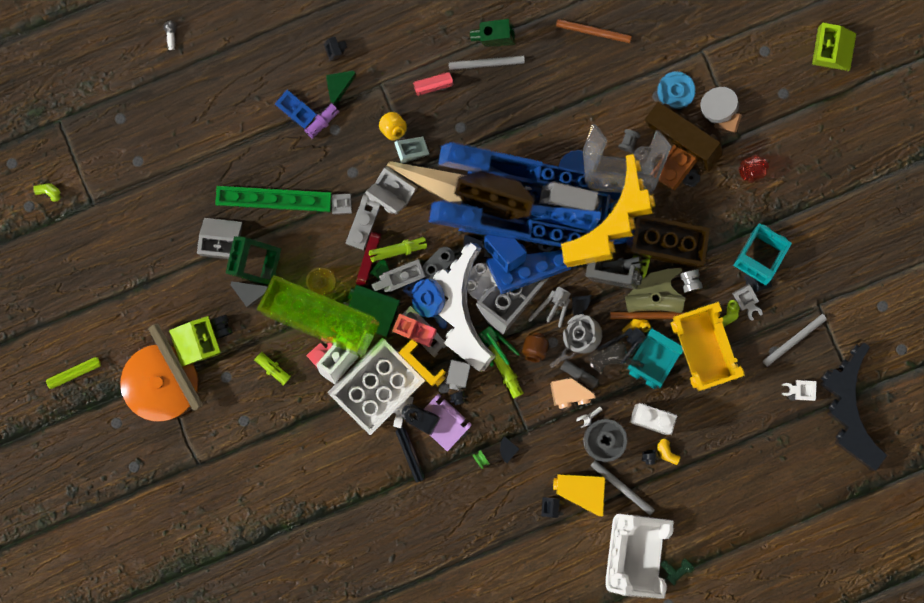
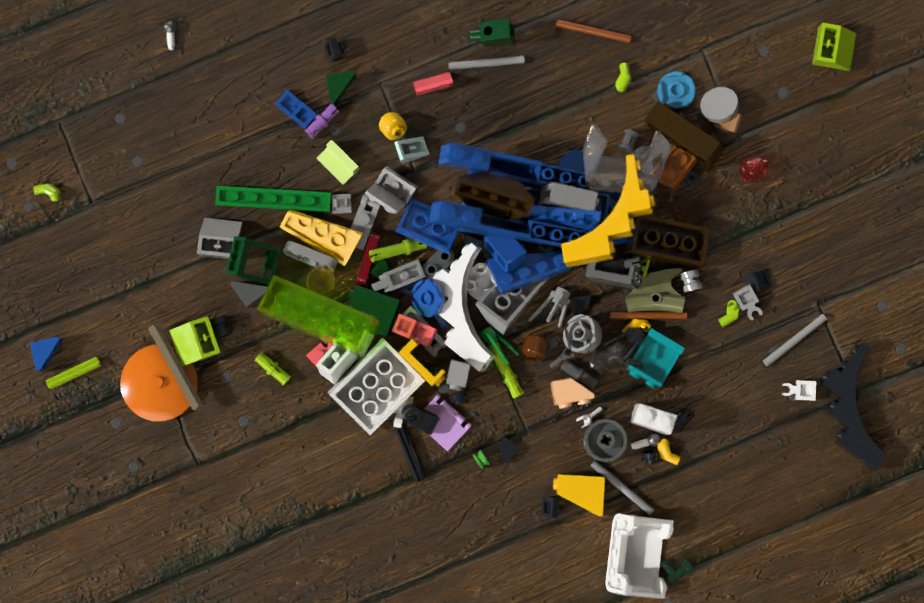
(44, 351): none -> blue slope
(309, 256): none -> light grey beam
(322, 235): none -> yellow wing
(338, 162): none -> yellowish green panel
(416, 226): none -> blue tile
(434, 181): tan wedge -> none
(624, 78): none -> lime arm
(651, 440): none -> piece
(683, 419): none -> black pin
(706, 347): yellow windscreen -> none
(754, 268): teal window -> none

